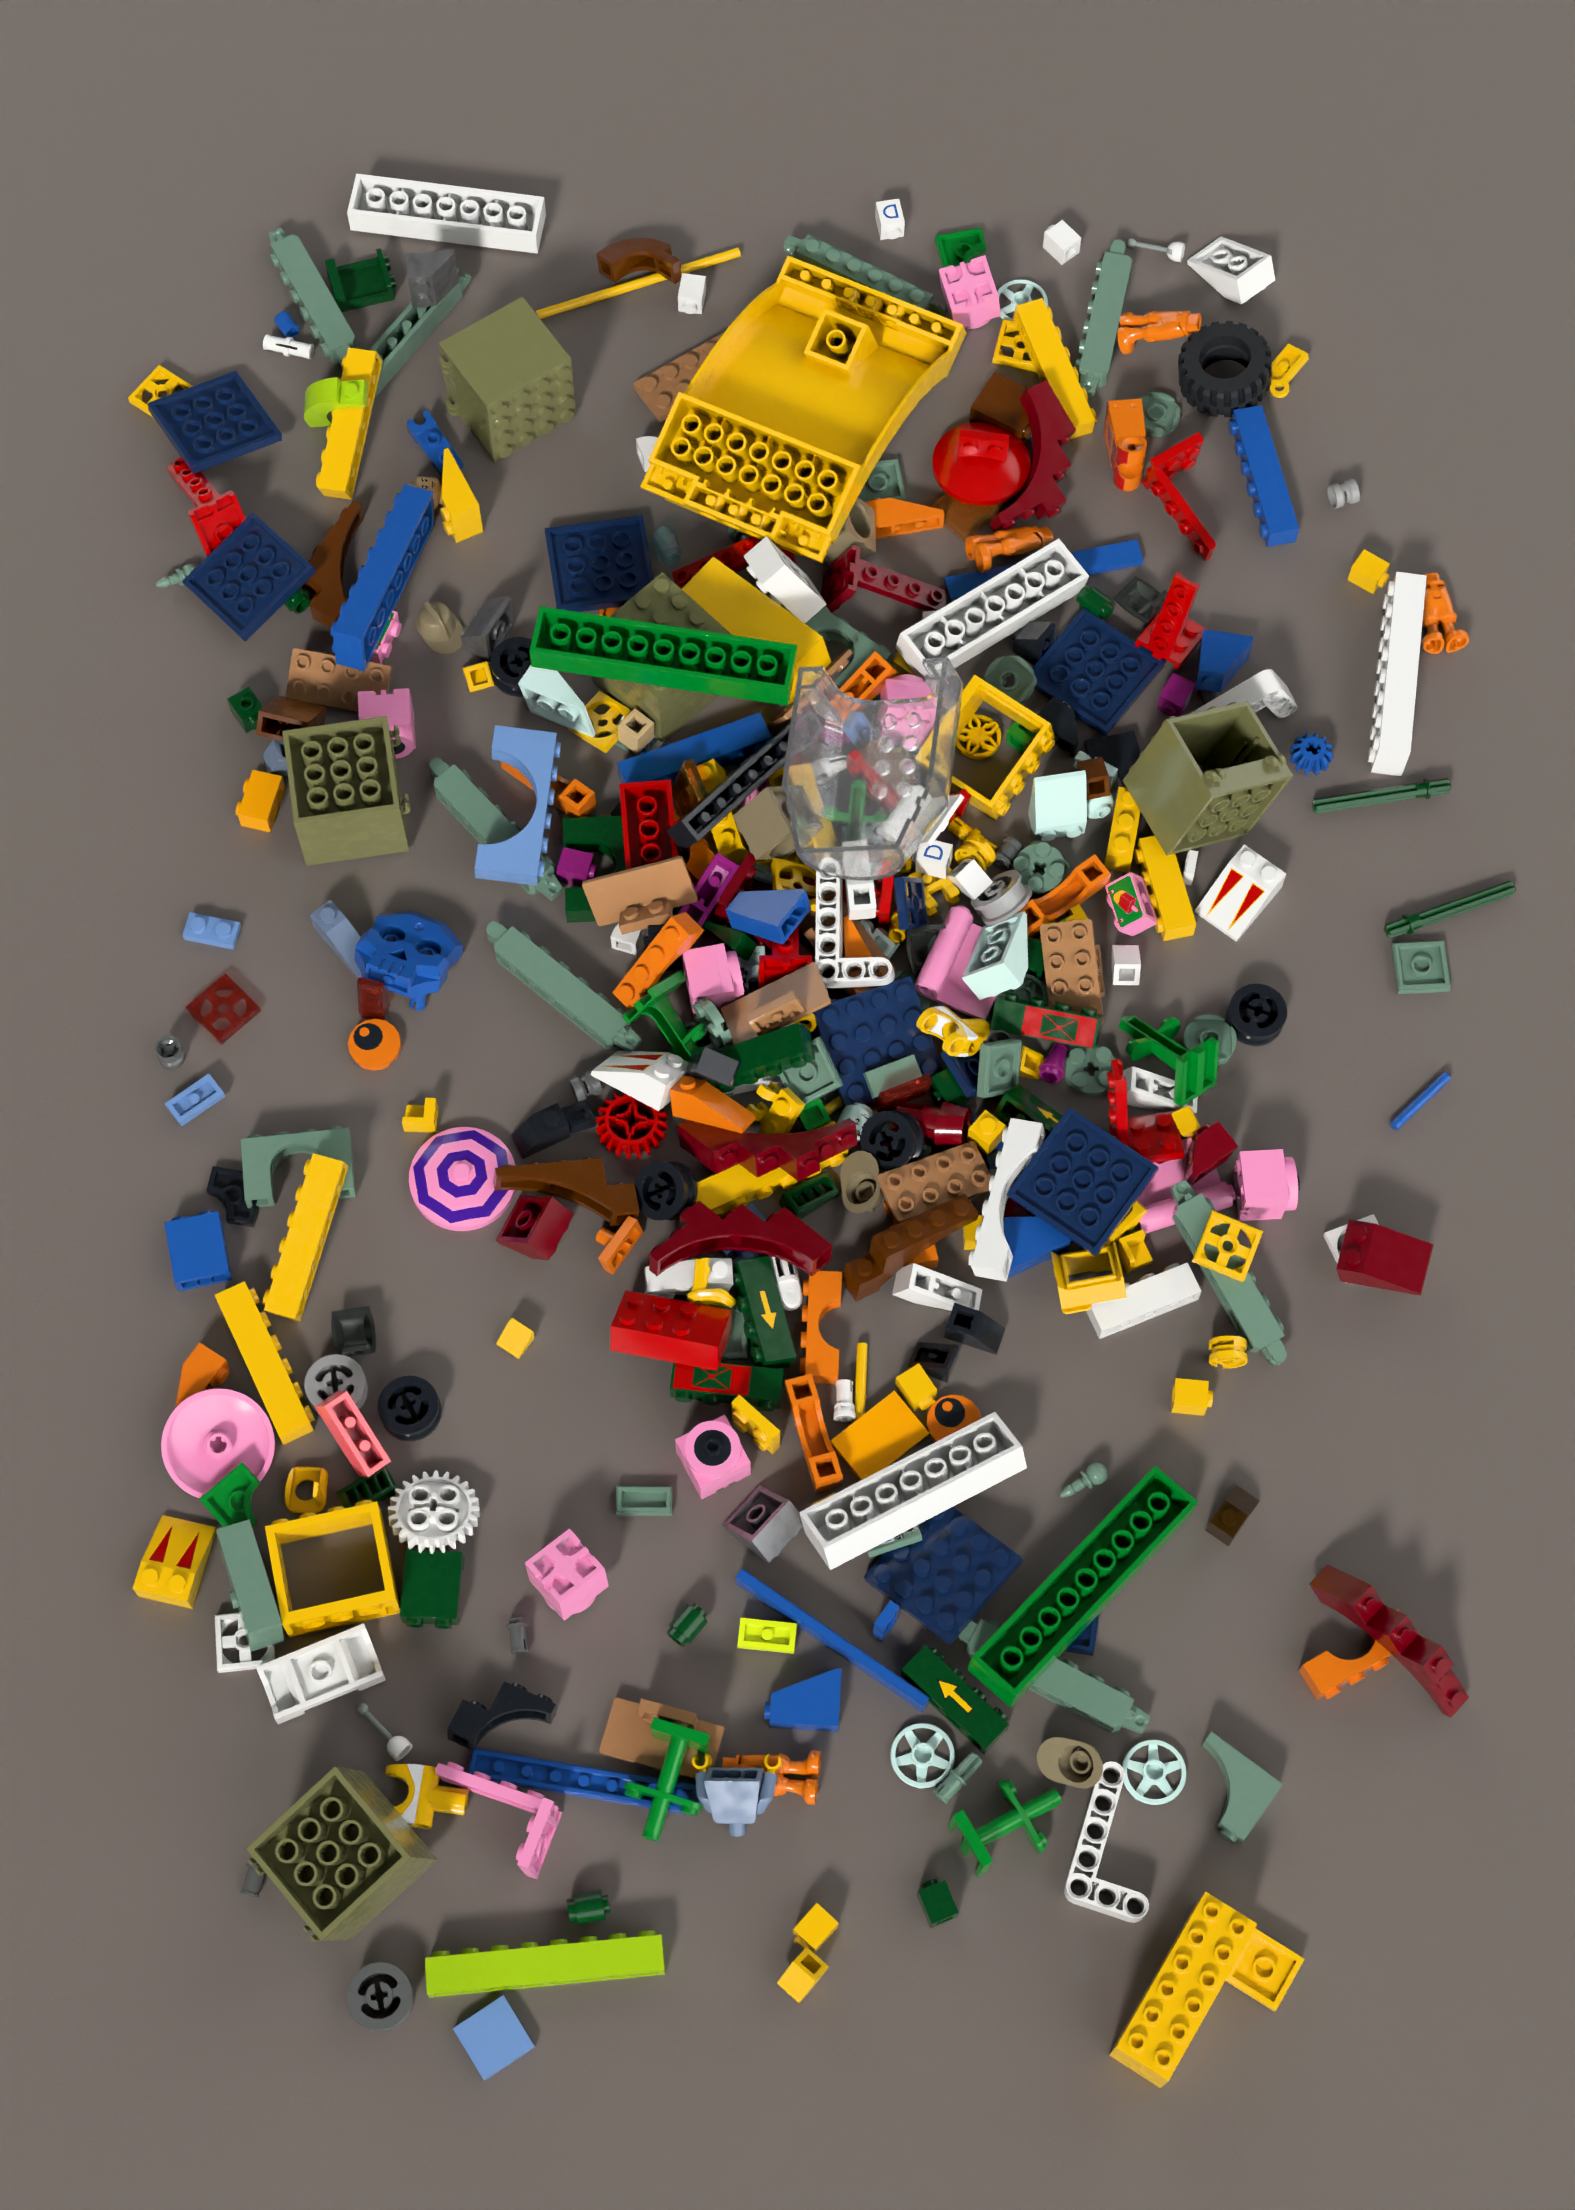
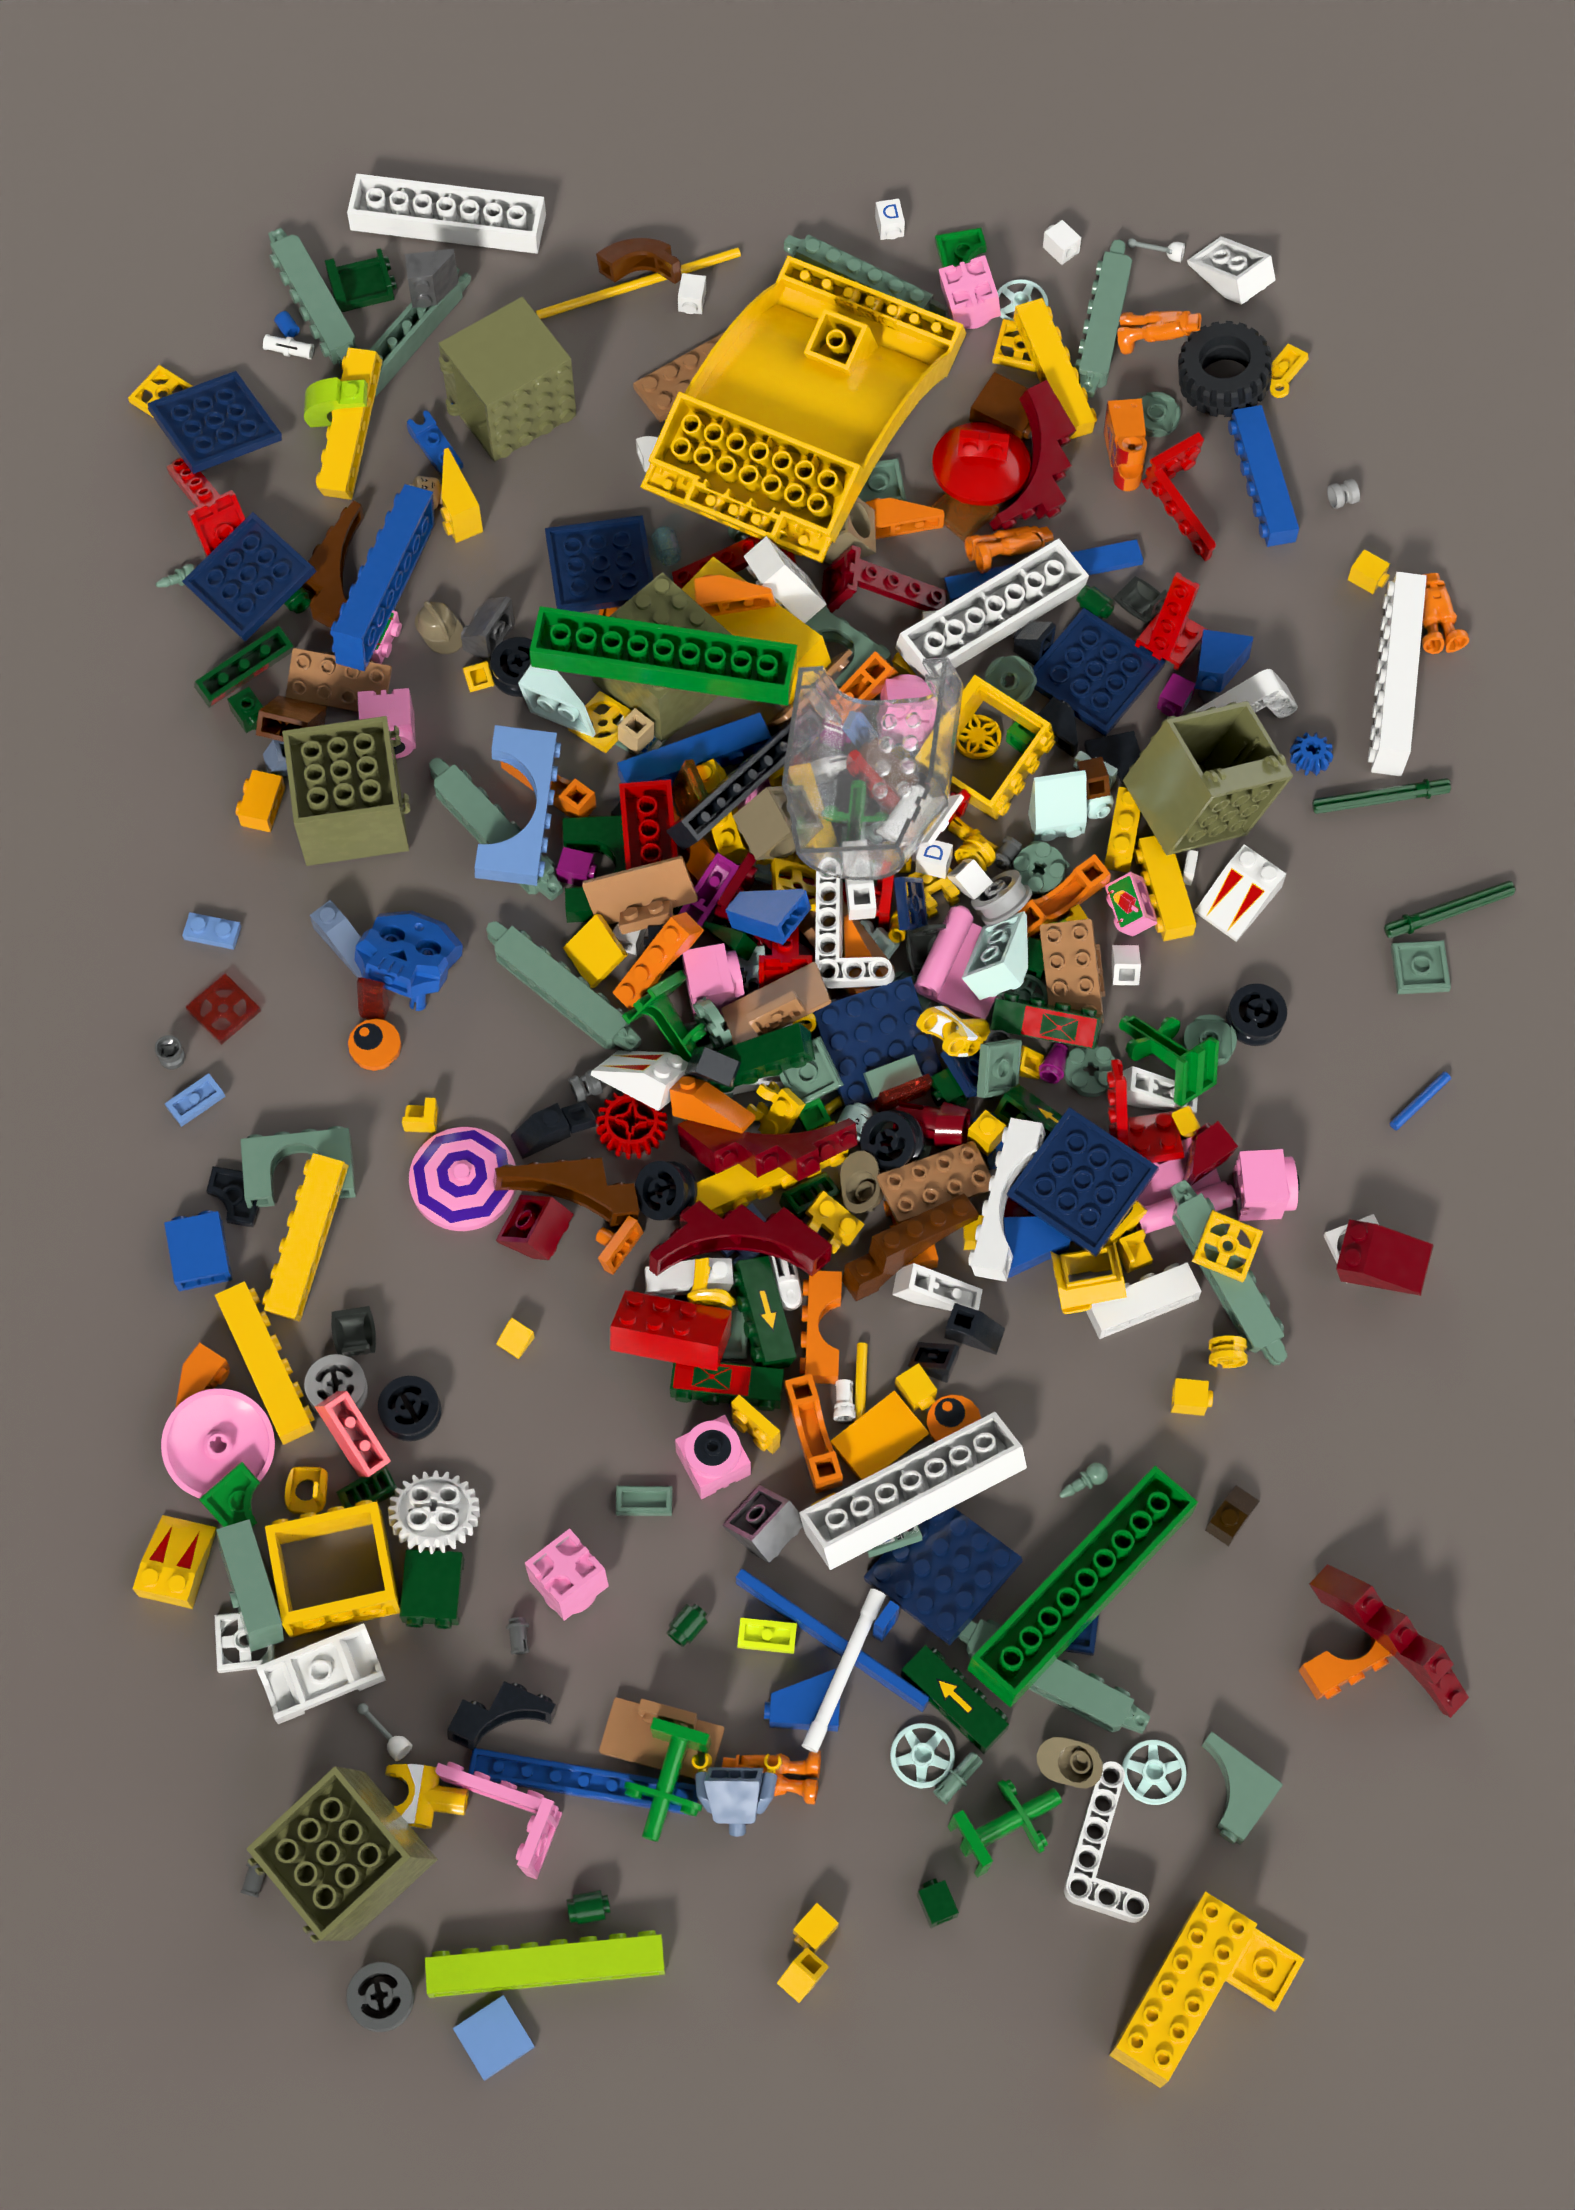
(243, 666): none -> dark green brick
(595, 951): none -> yellow tile
(728, 595): none -> orange slope
(820, 1725): none -> white piece
(835, 1219): none -> yellow plate

